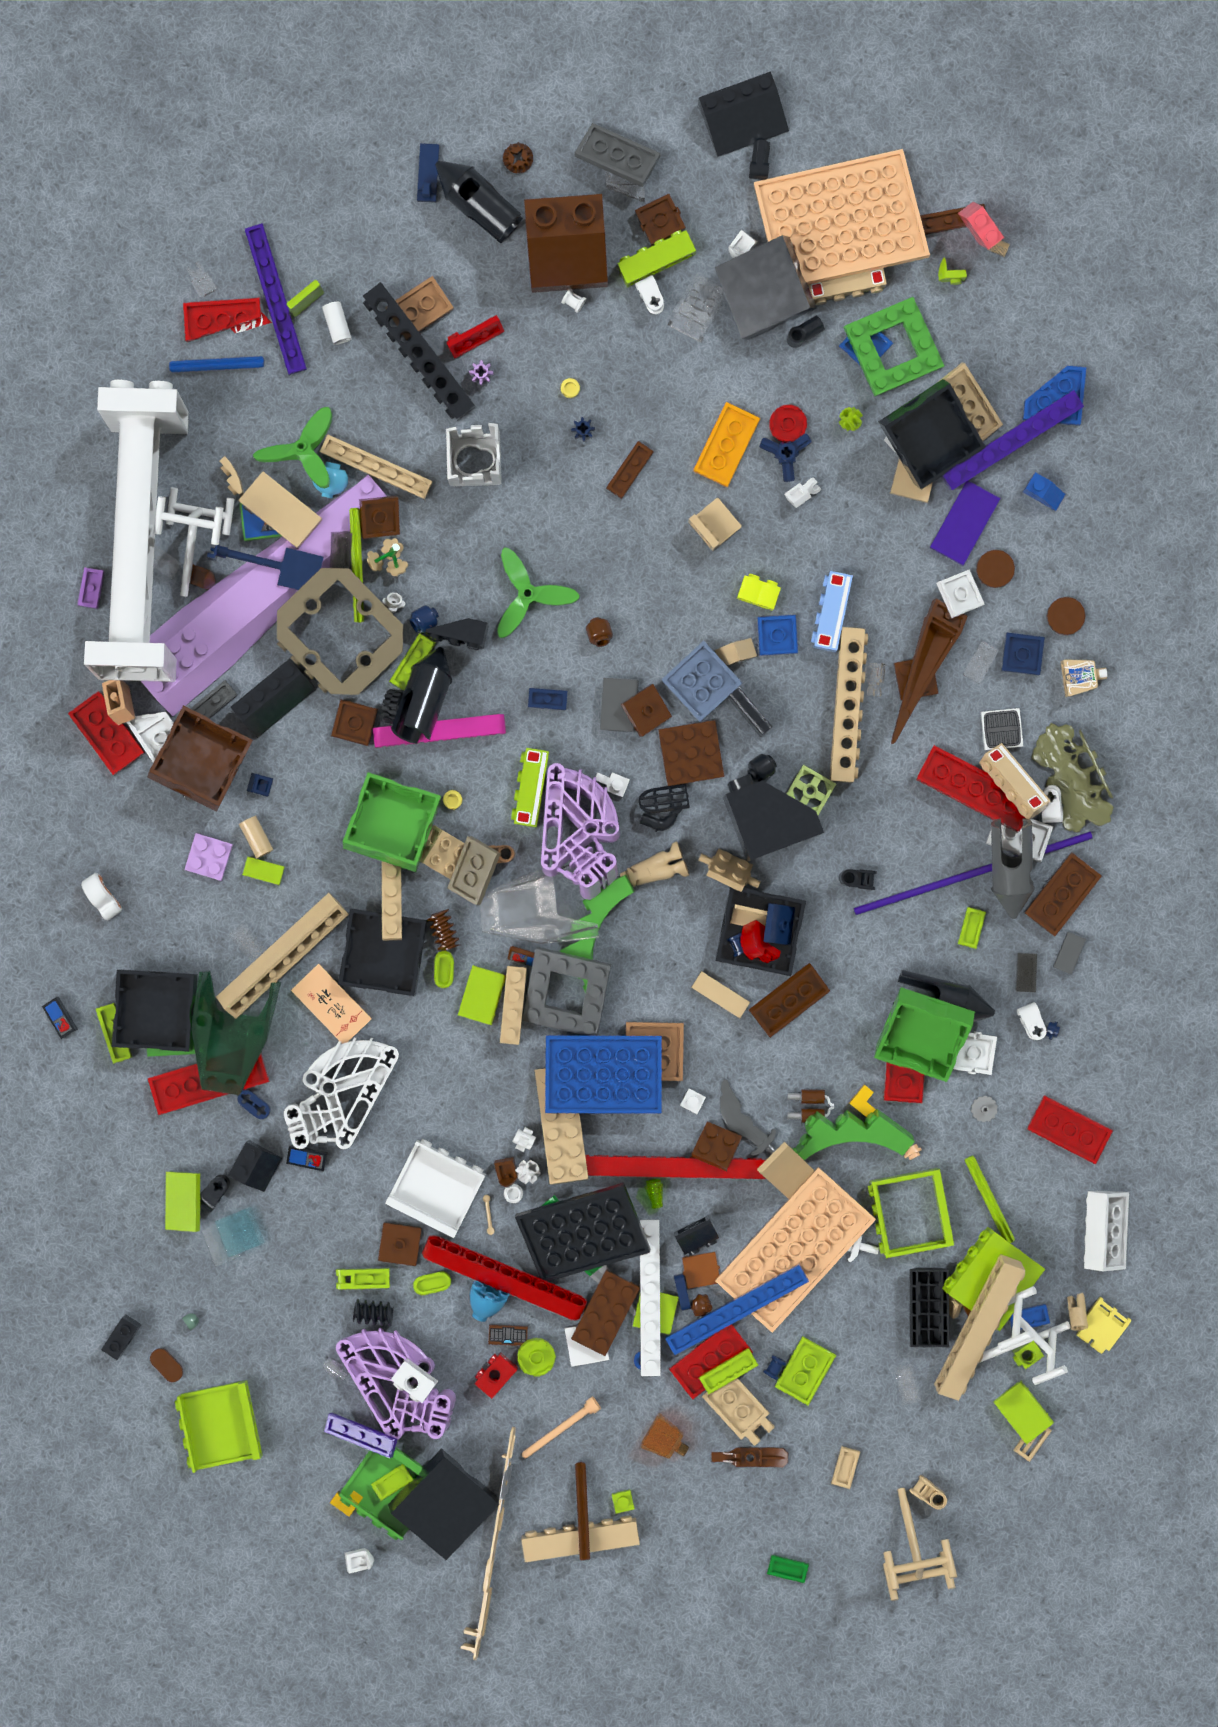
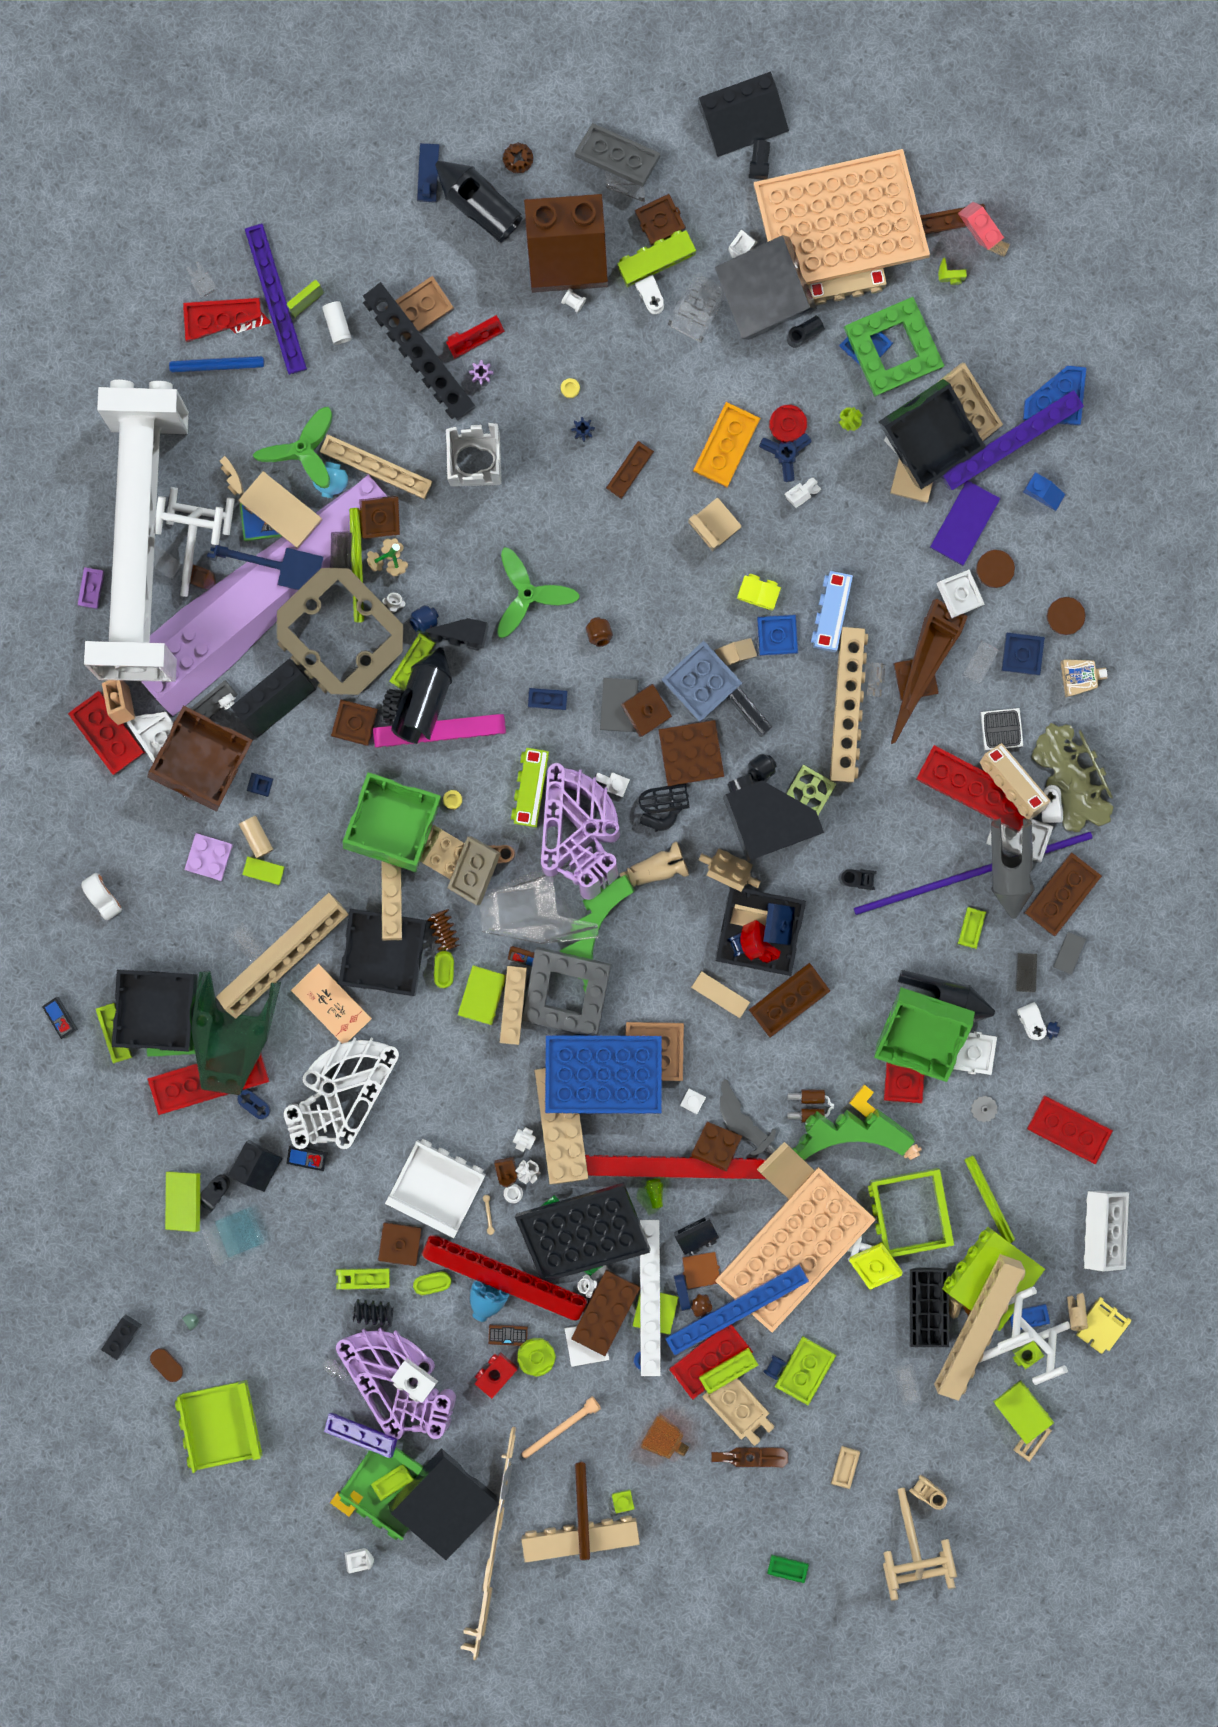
(227, 701): none -> white plate
(582, 1286): none -> white plate
(875, 1266): none -> neon yellow tile

